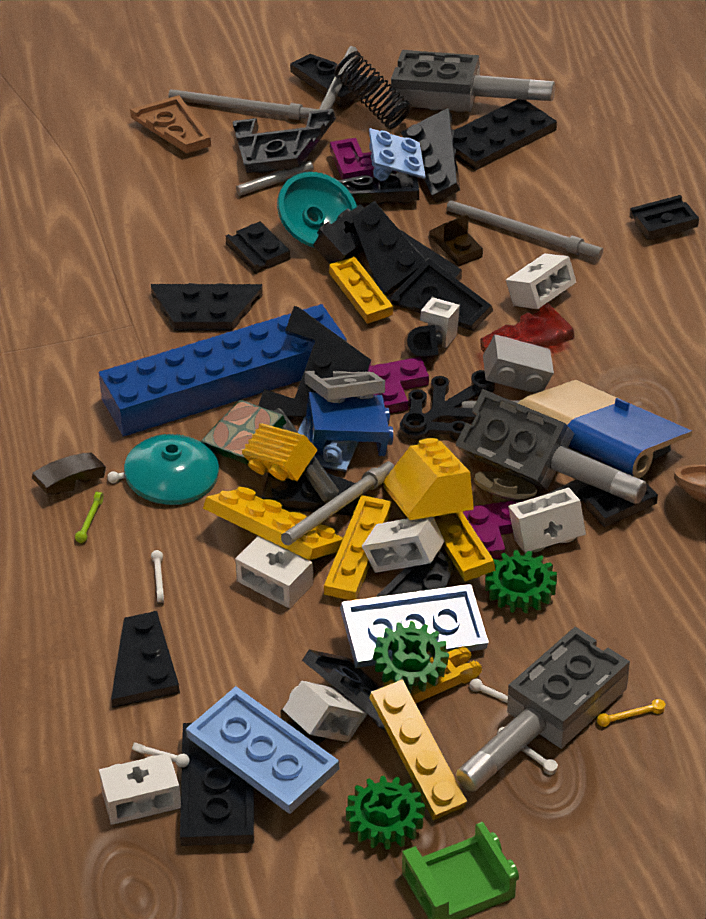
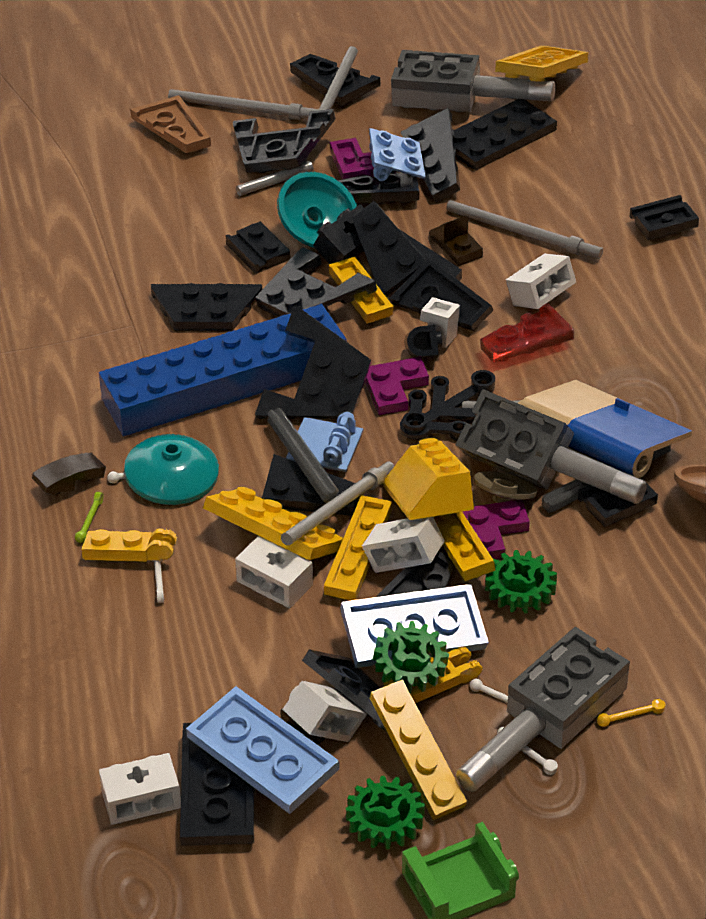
(128, 545): none -> yellow hinge
(143, 662): black wing -> none
(181, 760): white hinge -> none
(236, 429): tile -> none
(278, 452): yellow brick -> none
(296, 288): none -> black wing
(346, 385): light grey wing -> none
(348, 421): blue panel -> none
(349, 70): black piece -> none
(517, 364): light grey brick -> none
(541, 62): none -> yellow plate
(547, 520): white brick -> none

